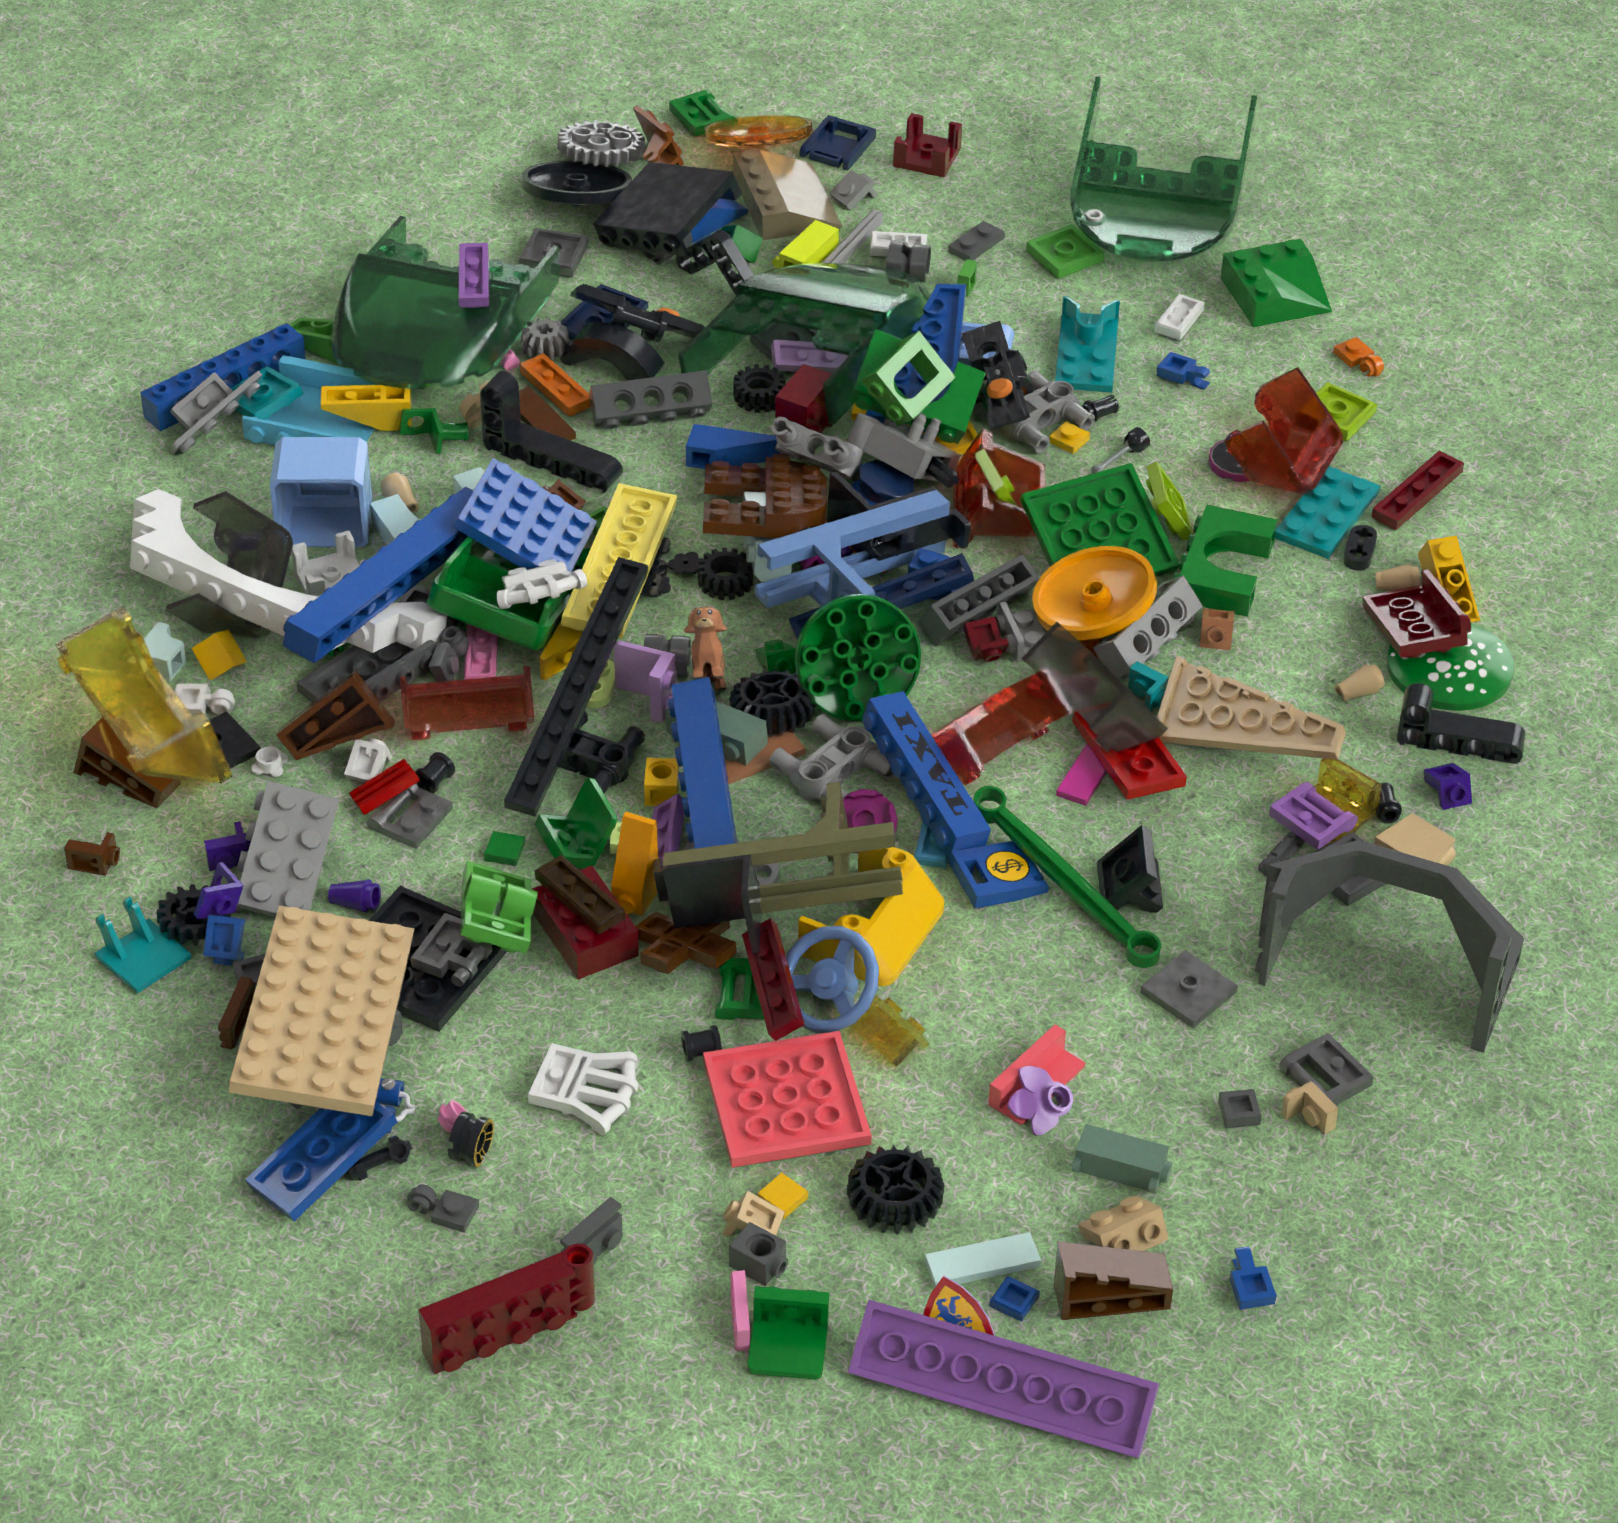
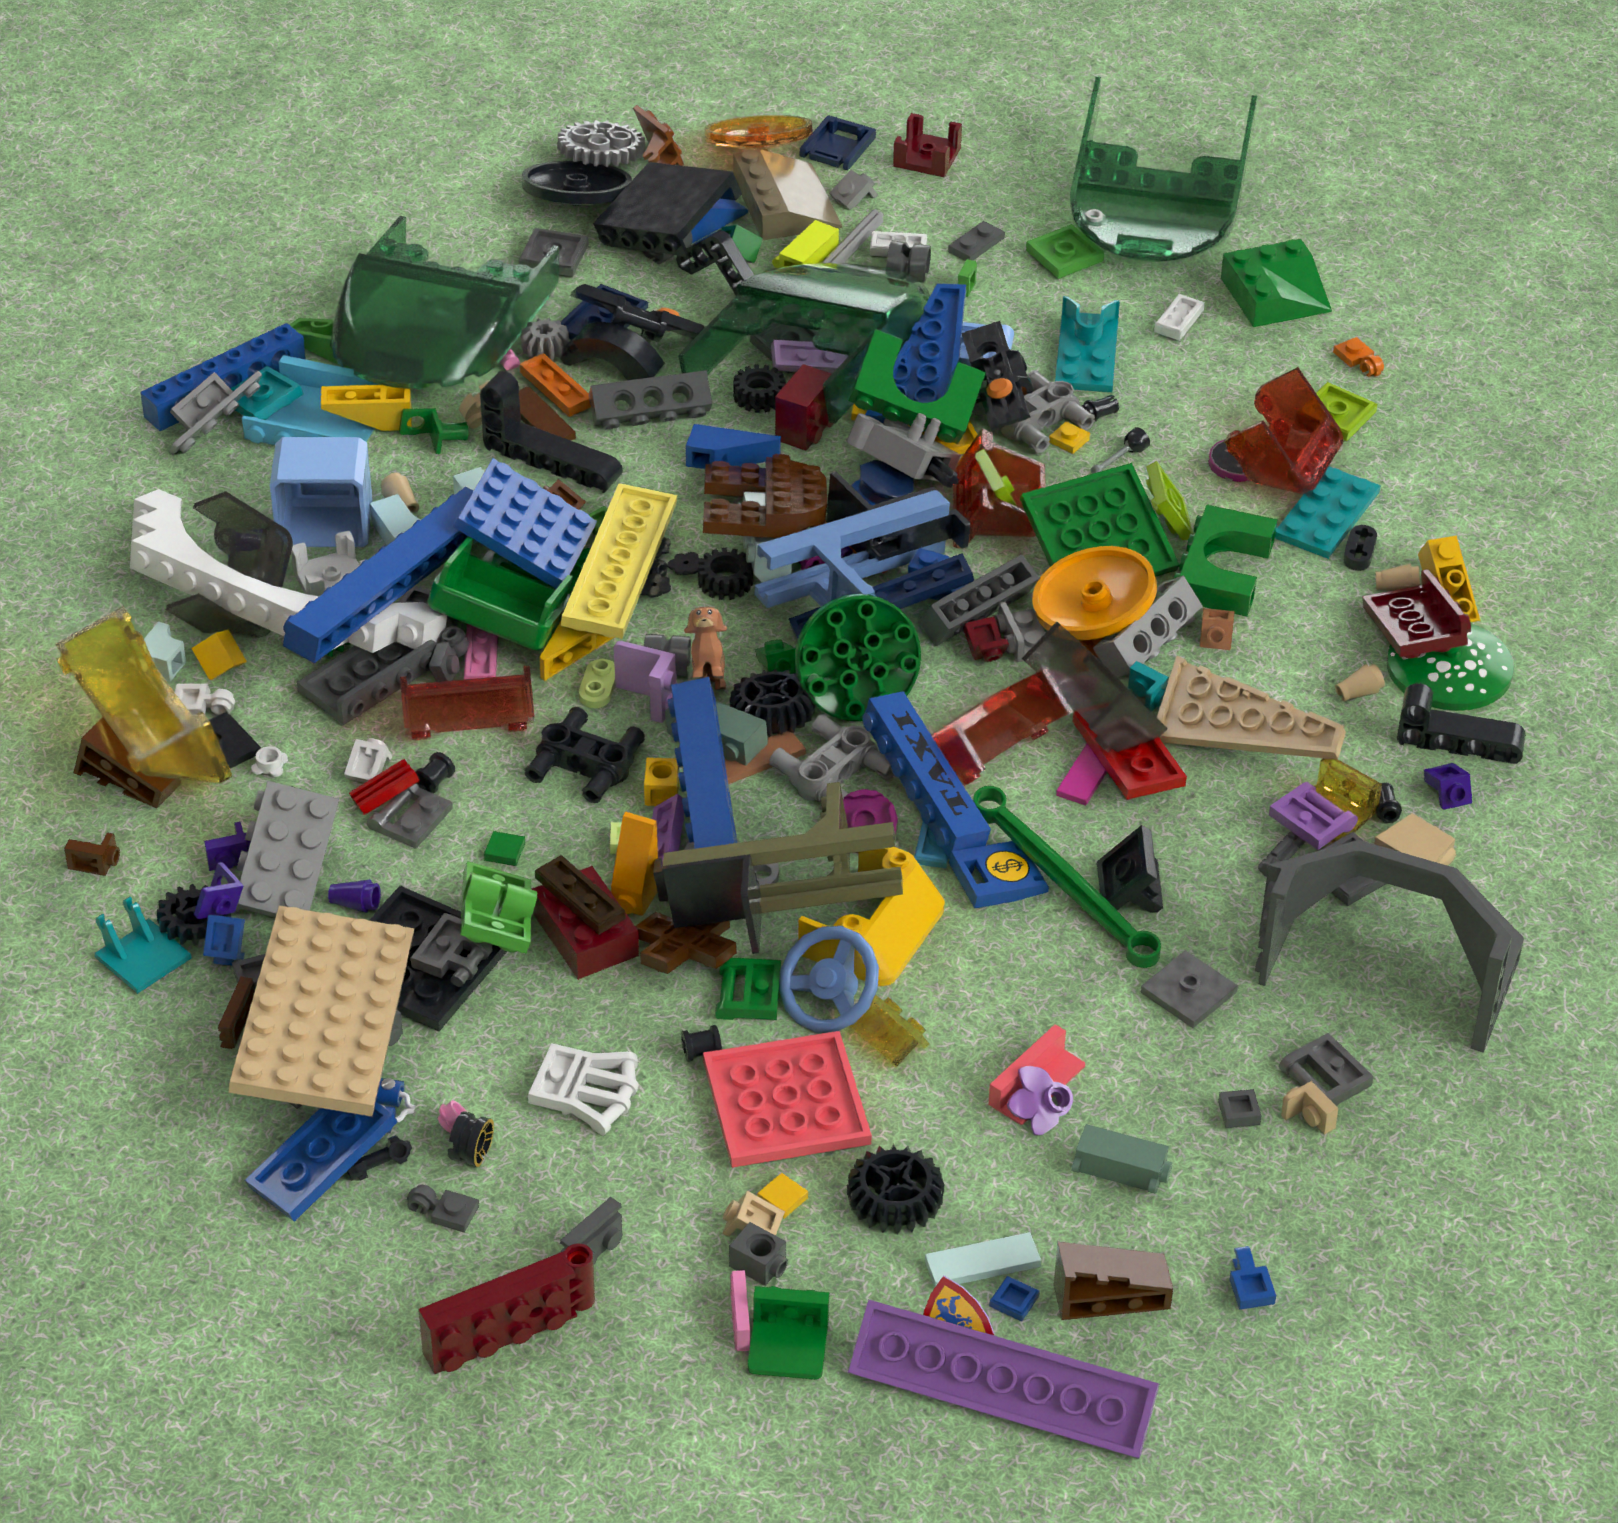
(336, 717): reddish brown wedge -> none
(473, 275): medium lavender plate -> none
(537, 583): white plate -> none
(576, 687): black plate -> none
(583, 831): green bracket -> none
(694, 115): green plate -> none
(774, 982): dark red plate -> none
(802, 442): light grey piece -> none
(929, 366): panel -> none
(1130, 1226): tan bracket -> none
(1182, 368): blue plate -> none
(1417, 490): dark red plate -> none

